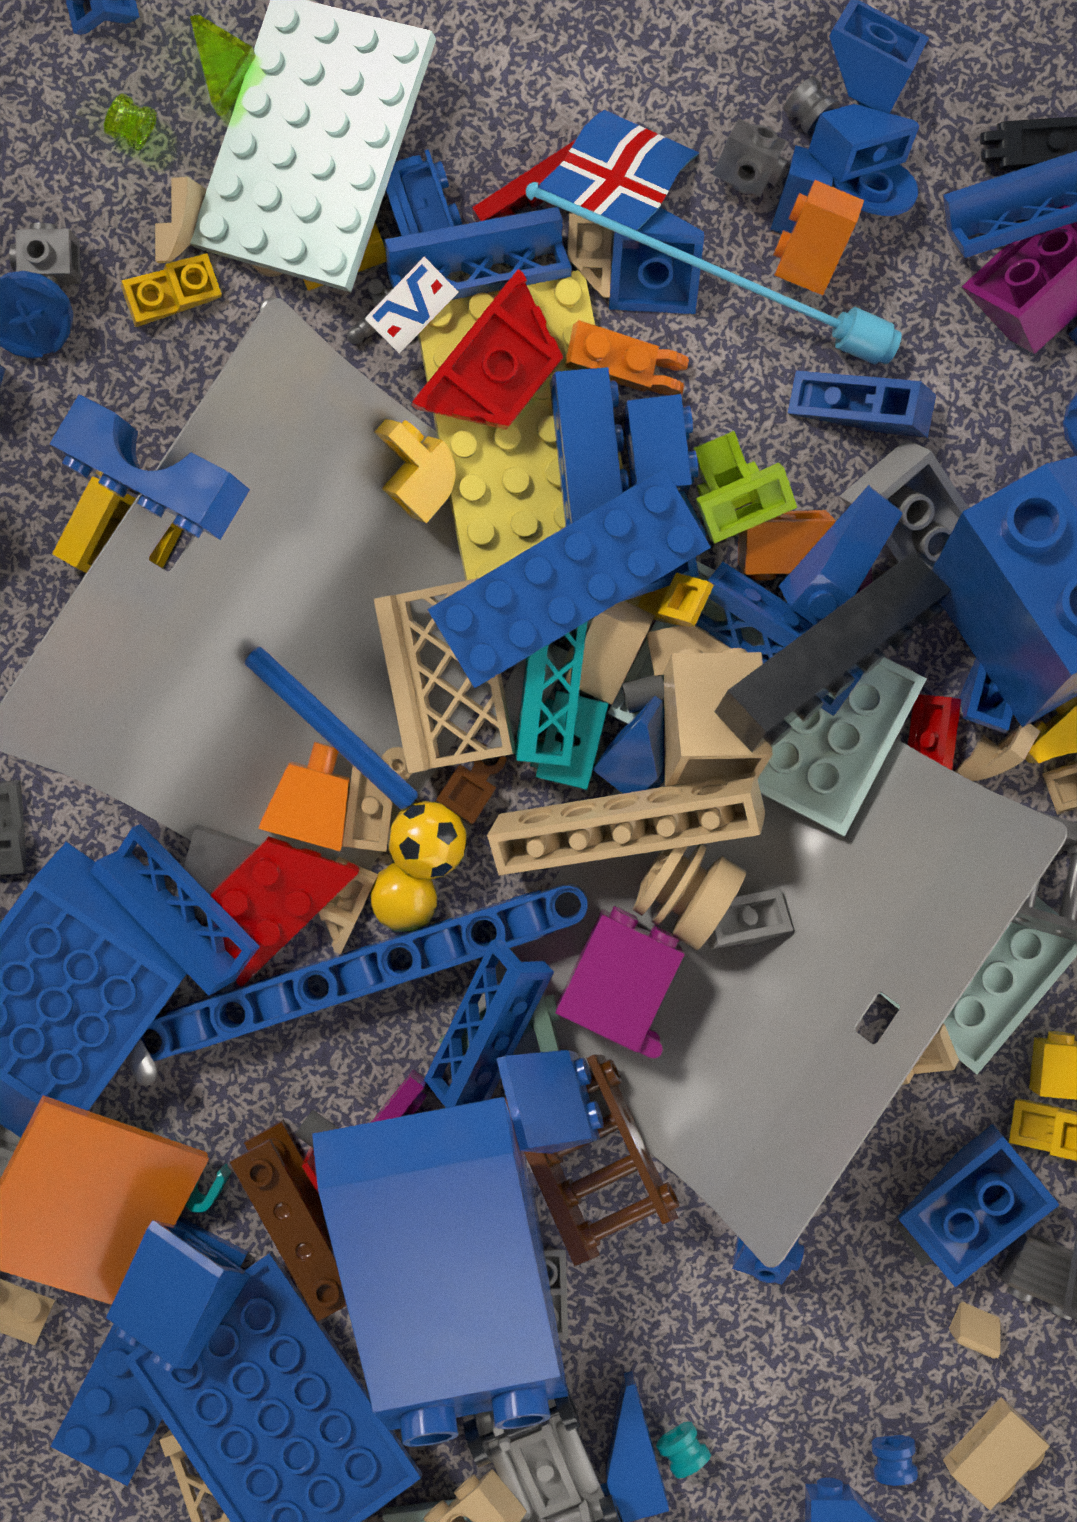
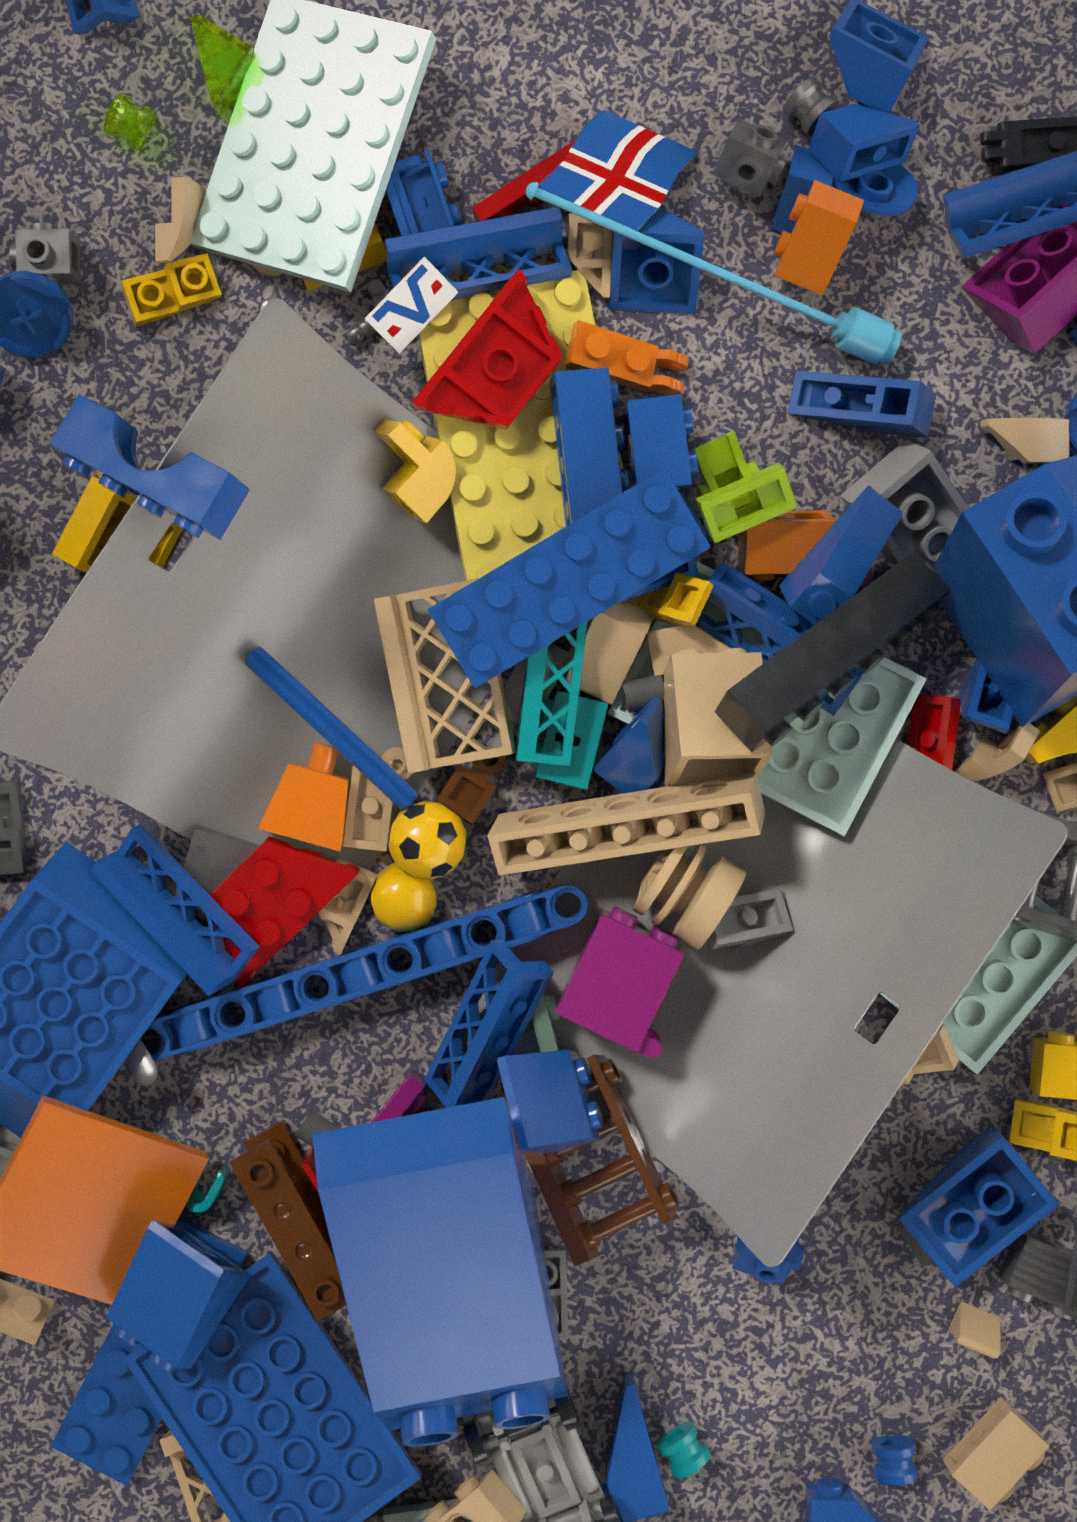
(1030, 438): none -> tan slope

